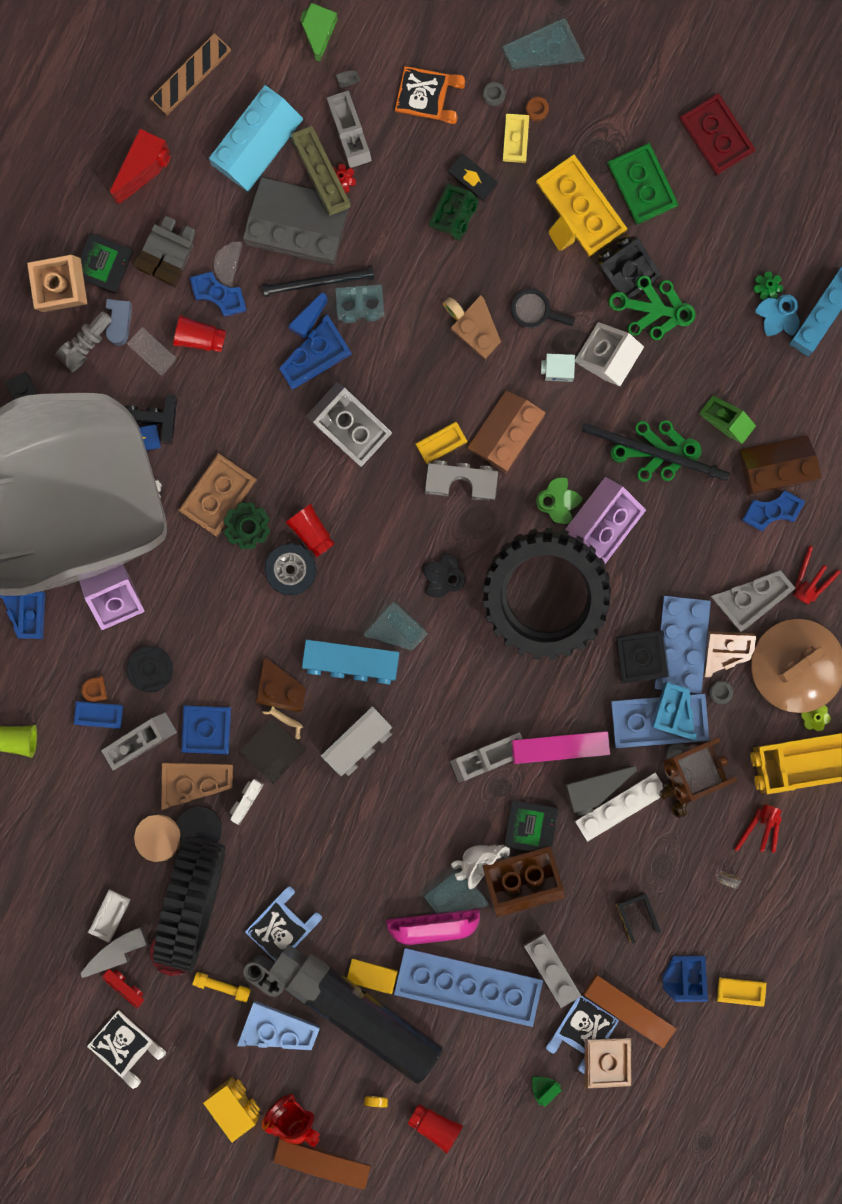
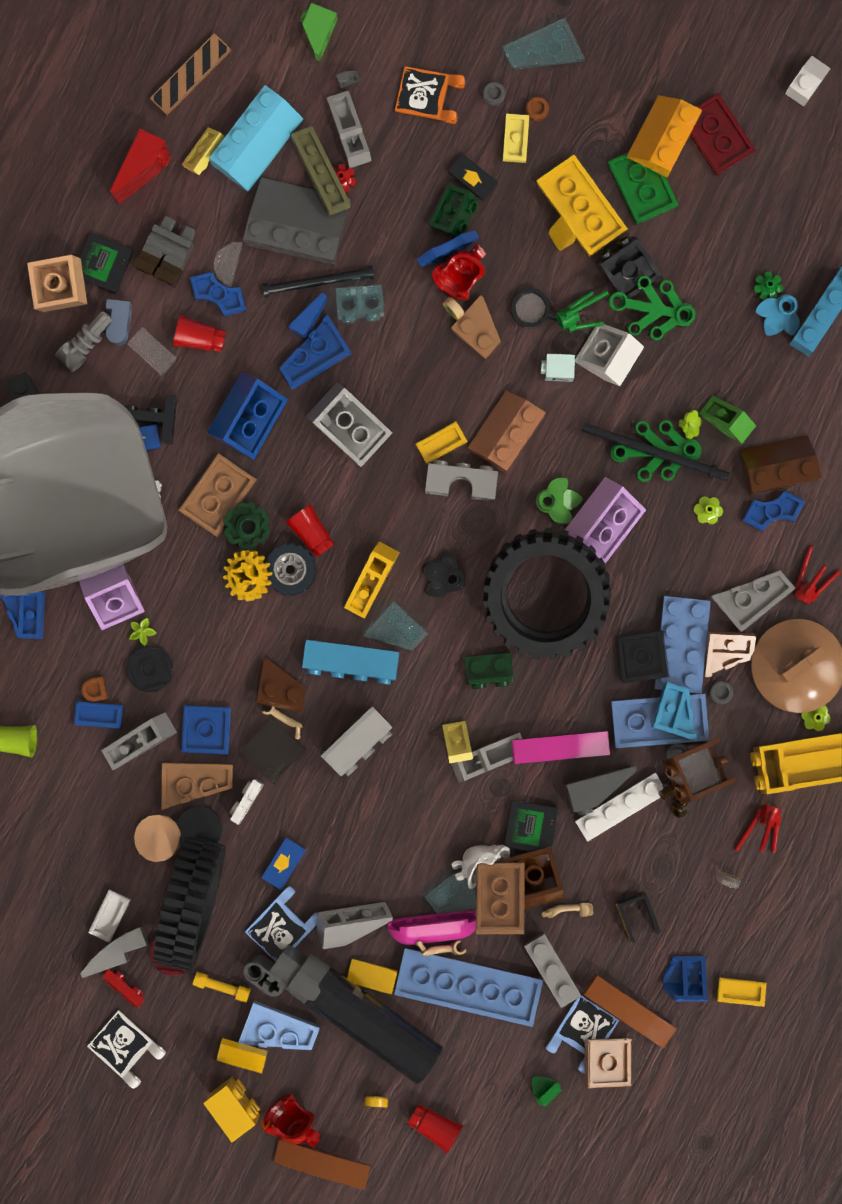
(141, 631): none -> lime plant
(204, 148): none -> light yellow plate
(242, 1055): none -> yellow tile
(247, 415): none -> blue slope
(254, 574): none -> yellow gear
(283, 863): none -> blue tile
(346, 925): none -> light grey slope
(371, 579): none -> yellow slope
(440, 949): none -> tan piece
(457, 244): none -> blue tile
(457, 742): none -> light yellow plate
(460, 273): none -> red helmet
(489, 669): none -> dark green bracket
(500, 898): none -> medium nougat tile
(569, 316): none -> green plant
(584, 909): none -> tan piece
(664, 134): none -> light orange slope
(690, 424): none -> lime plant
(704, 515): none -> lime plant
(807, 81): none -> white slope

